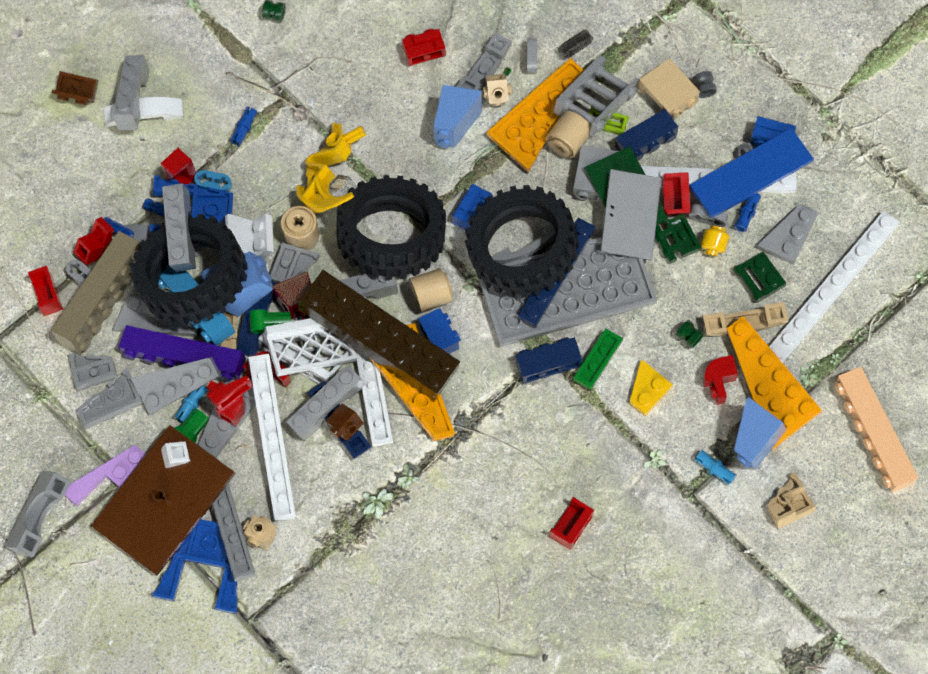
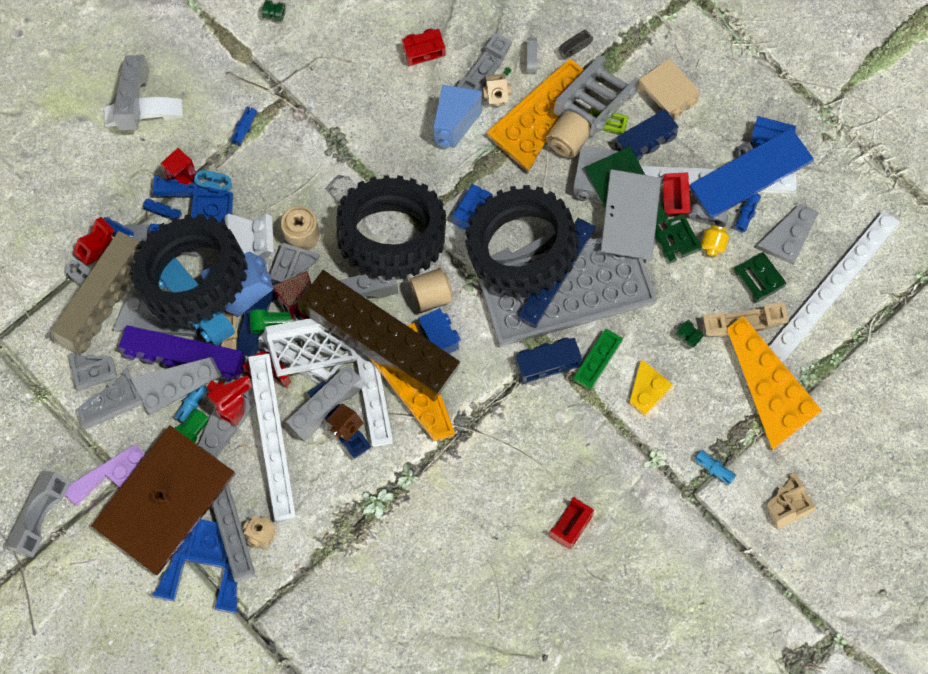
(45, 290): red panel -> none
(75, 87): reddish brown bracket -> none
(175, 454): white slope -> none
(176, 210): light grey arch -> none
(319, 176): yellow piece -> none
(705, 84): dark grey wheel -> none
(717, 373): red brick -> none
(756, 434): medium blue slope -> none
(876, 430): light nougat brick -> none

